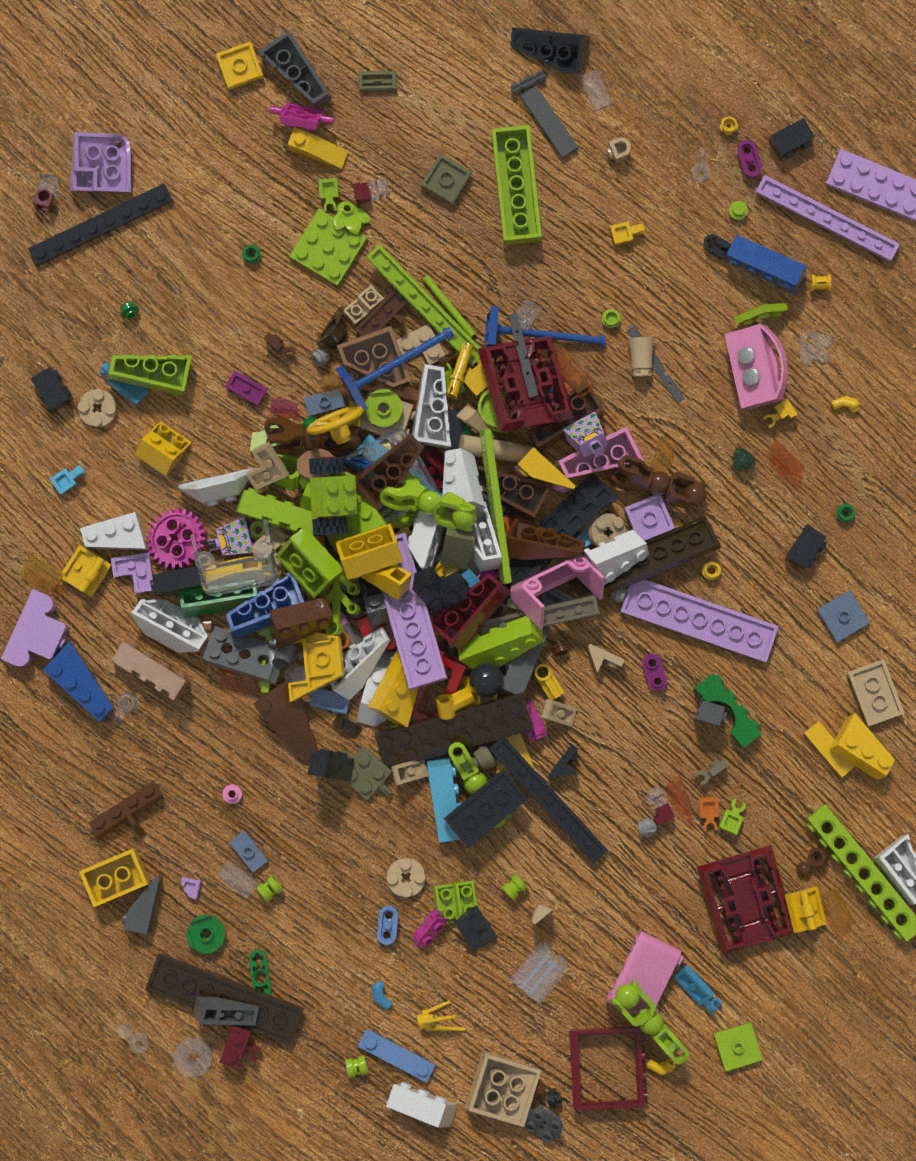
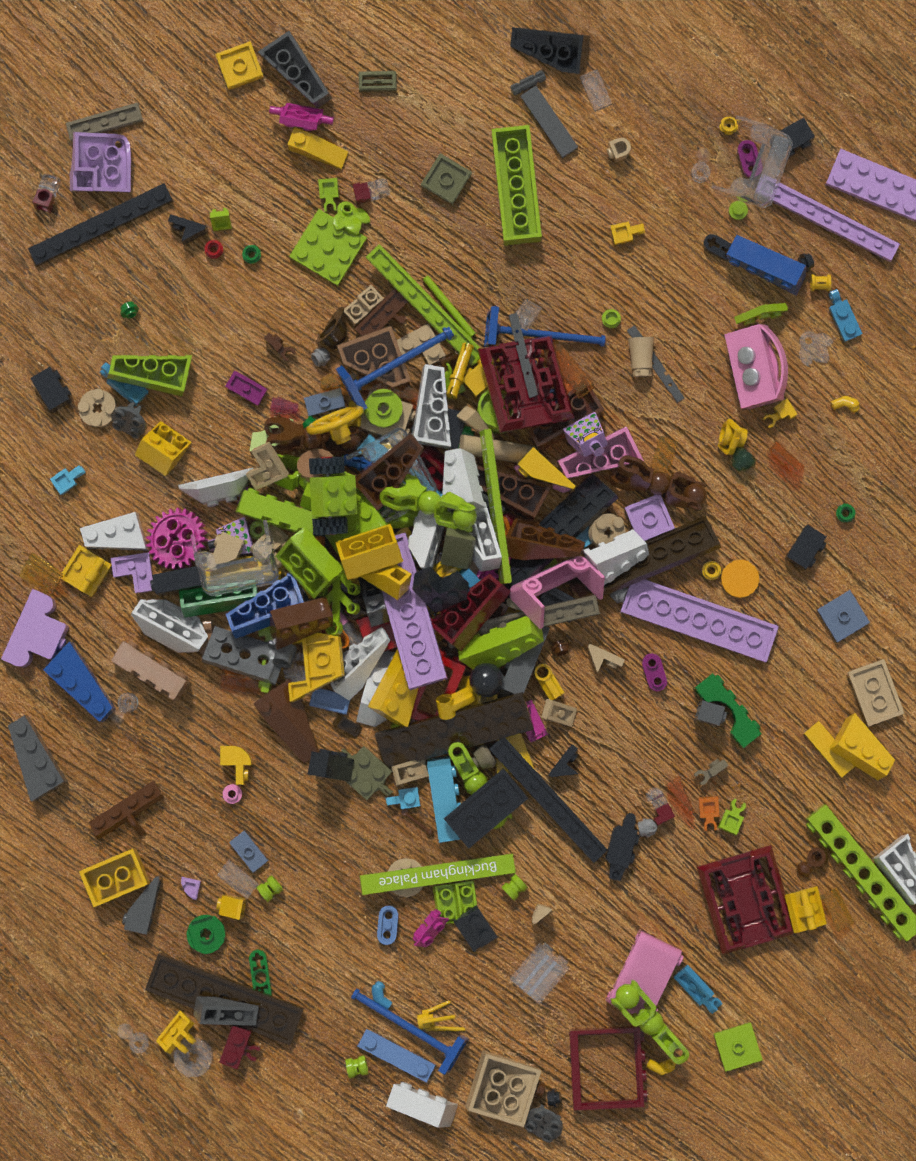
(35, 760): none -> dark grey wedge
(106, 121): none -> dark tan tile
(129, 420): none -> dark grey plate
(175, 1032): none -> yellow hinge
(192, 229): none -> black slope
(213, 243): none -> red plate
(220, 220): none -> lime tile
(227, 548): none -> tan slope
(231, 906): none -> yellow slope
(236, 756): none -> yellow brick
(404, 812): none -> reddish brown hinge
(407, 798): none -> medium azure plate
(437, 874): none -> lime tile
(451, 1052): none -> blue tile
(621, 847): none -> black hinge
(731, 436): none -> yellow piece
(739, 578): none -> light orange tile
(768, 168): none -> clear windscreen
(807, 260): none -> black plate
(843, 317): none -> dark azure plate

